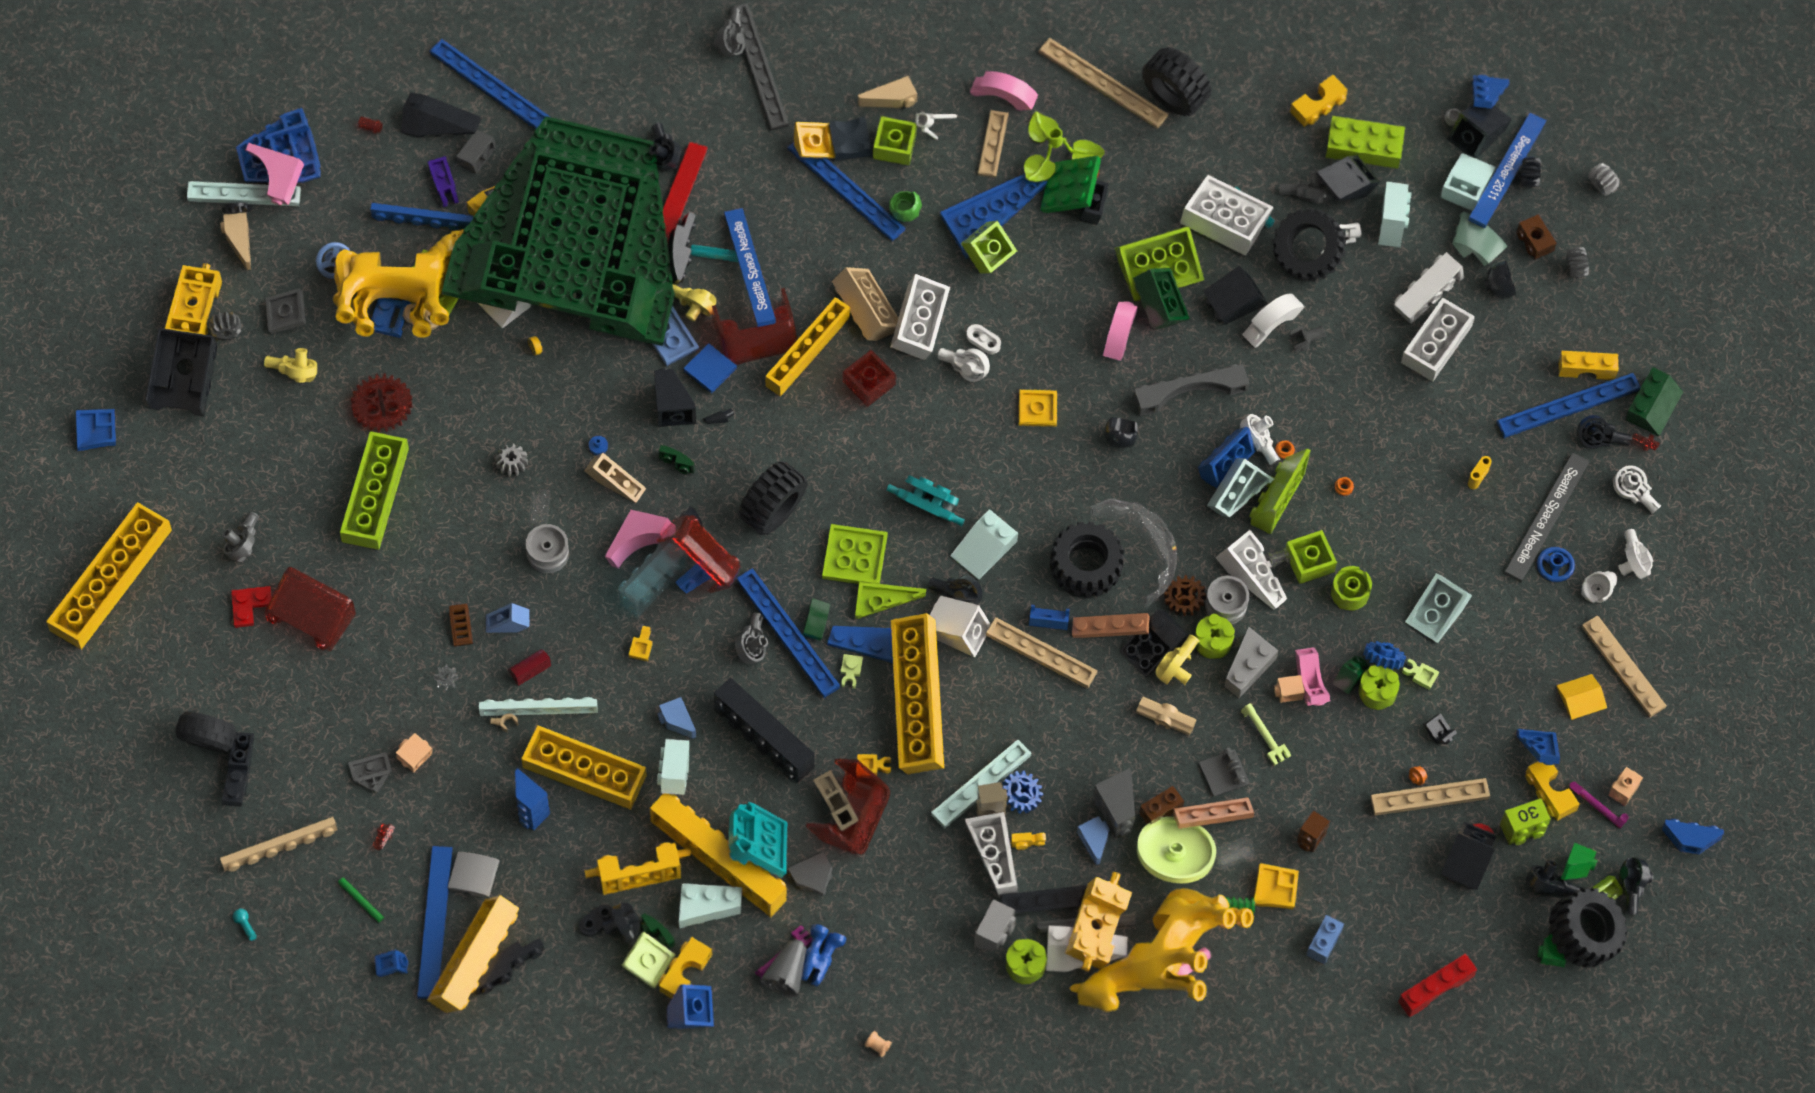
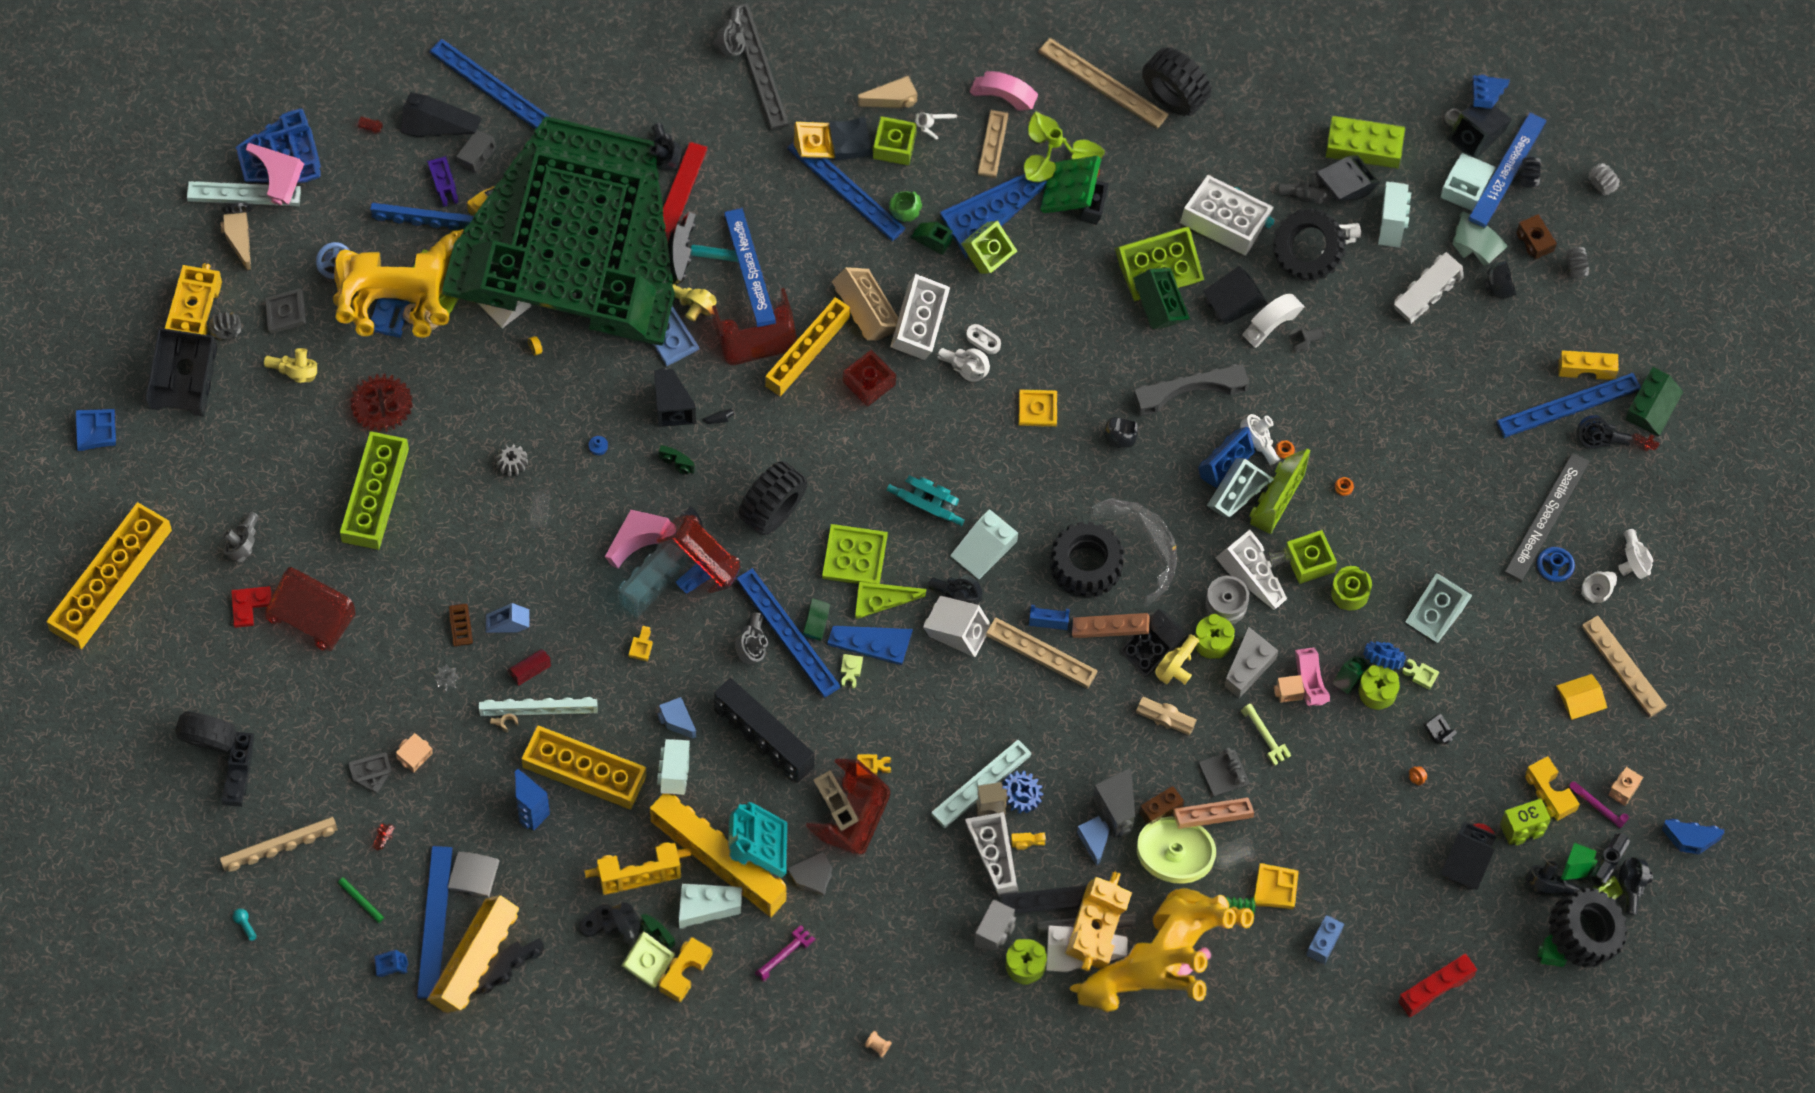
(547, 548): light grey wheel -> none
(614, 477): tan slope -> none
(691, 1007): blue slope -> none
(710, 368): blue tile -> none
(786, 969): dark grey cone -> none
(820, 961): blue piece -> none
(917, 694): yellow brick -> none
(933, 236): none -> dark green slope
(1120, 330): bright pink arch -> none
(1185, 603): reddish brown gear -> none
(1308, 110): yellow arch -> none
(1312, 832): reddish brown brick -> none
(1430, 796): tan plate -> none
(1437, 339): white brick -> none
(1479, 472): yellow piece -> none
(1541, 745): blue wing -> none
(1606, 867): none -> black piece
(1639, 487): white pin -> none

